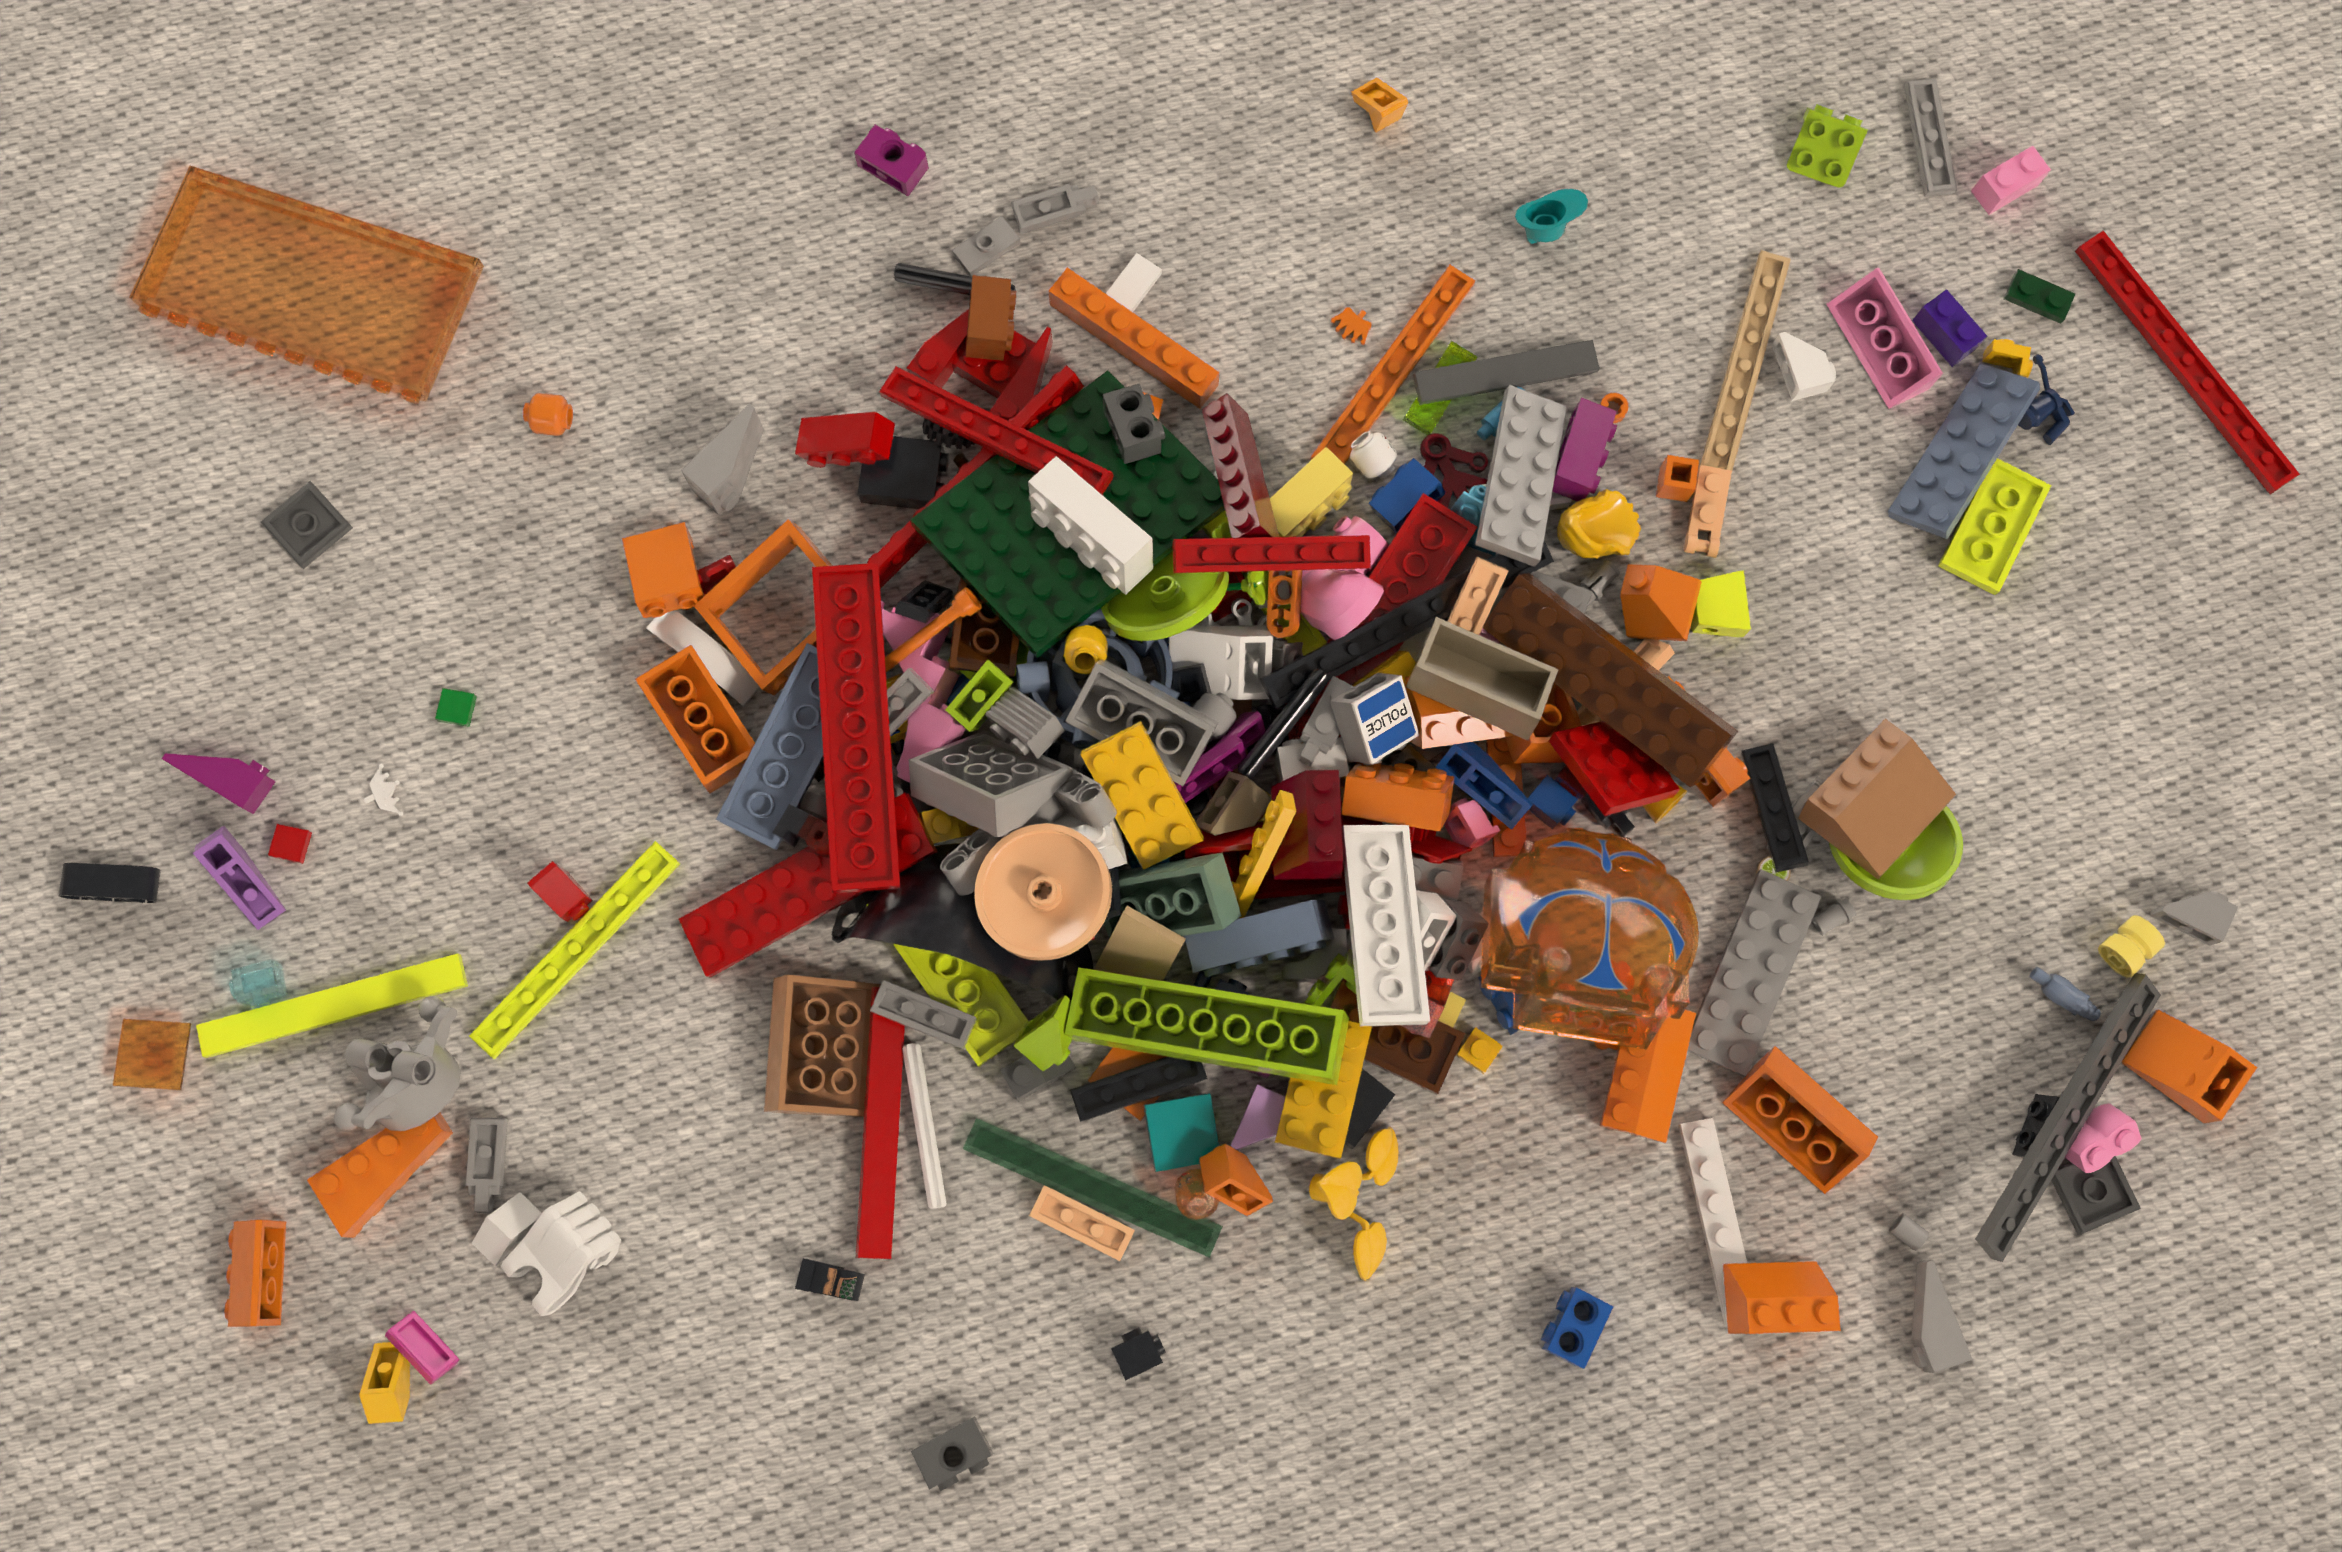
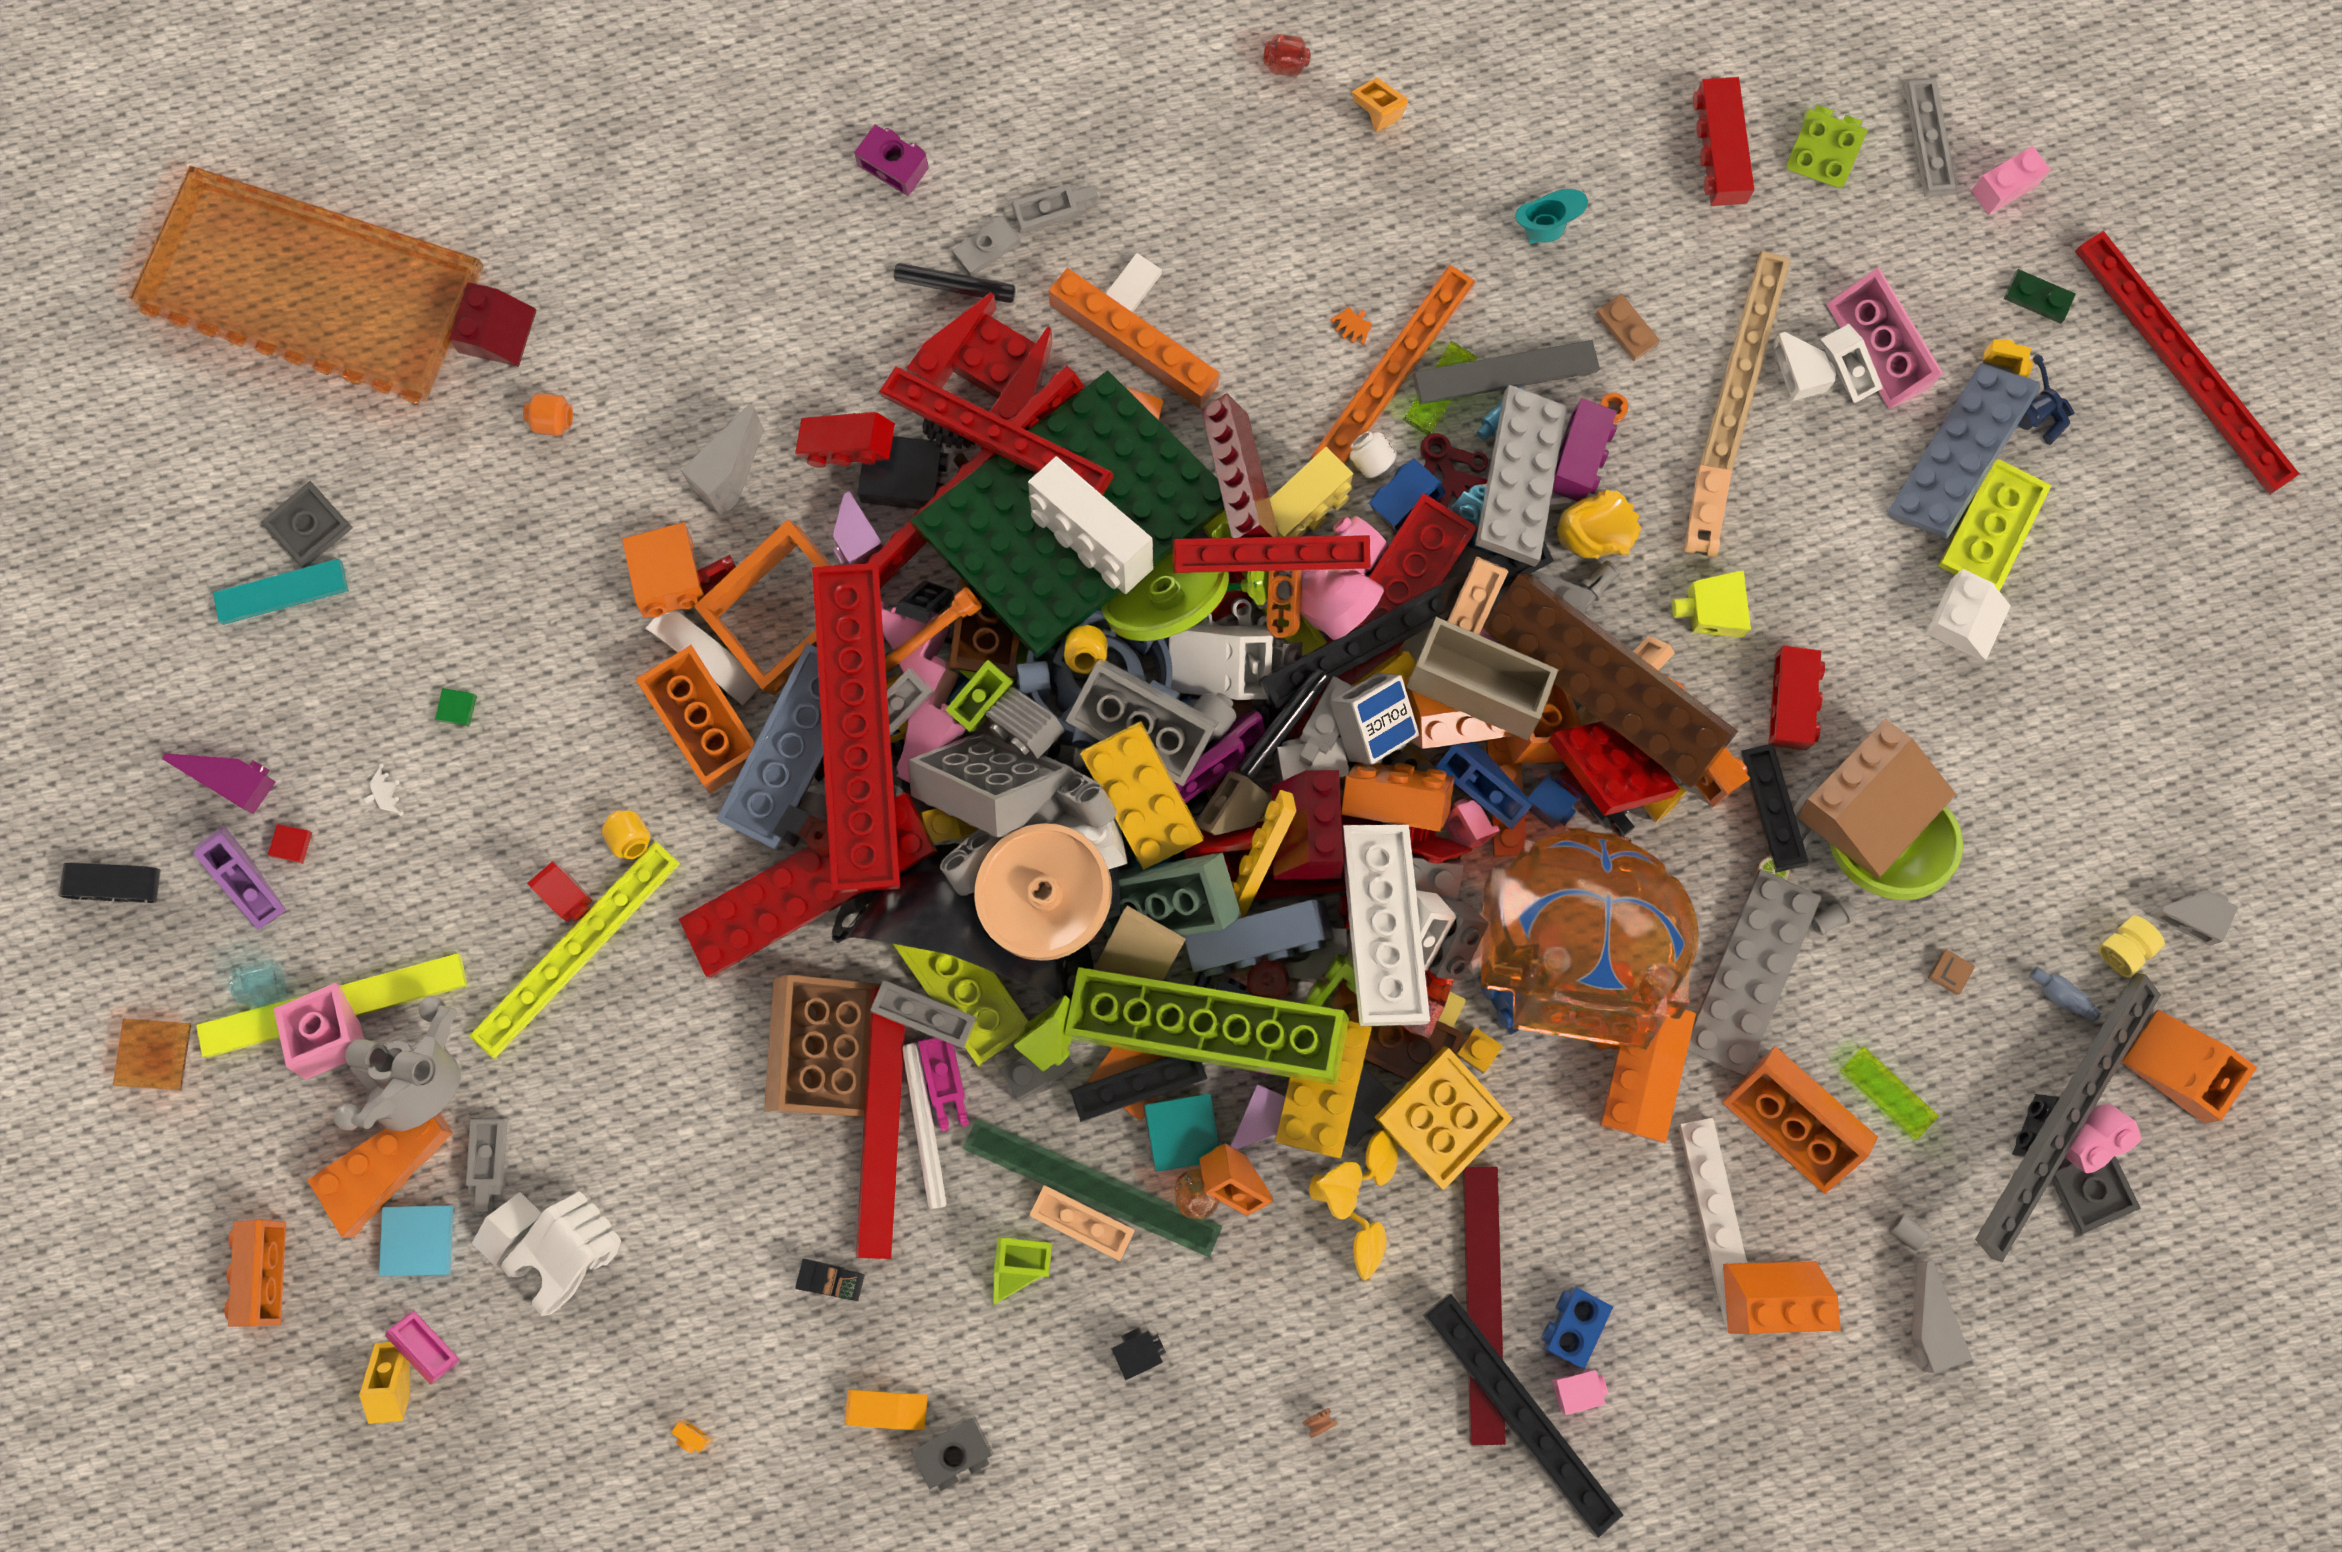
(280, 591): none -> teal tile
(317, 1031): none -> bright pink slope
(416, 1241): none -> medium azure tile
(492, 325): none -> dark red slope
(626, 834): none -> yellow head
(690, 1437): none -> light orange plate
(853, 534): none -> lavender slope
(886, 1409): none -> light orange slope
(943, 1079): none -> dark pink hinge
(988, 325): dark orange brick -> none
(1018, 1265): none -> lime slope
(1131, 423): dark grey brick -> none
(1190, 682): black tile -> none
(1274, 969): none -> clear red head
(1286, 55): none -> clear red head
(1320, 1423): none -> nougat bush
(1443, 1117): none -> yellow plate
(1483, 1289): none -> dark red tile
(1523, 1415): none -> black tile
(1579, 1391): none -> bright pink brick
(1627, 327): none -> medium nougat plate
(1658, 602): orange slope -> none
(1677, 478): orange brick -> none
(1723, 141): none -> red brick
(1796, 698): none -> red brick
(1852, 362): none -> white slope
(1889, 1093): none -> clear neon green plate
(1949, 328): dark purple brick -> none
(1951, 972): none -> medium nougat tile
(1969, 615): none -> white slope

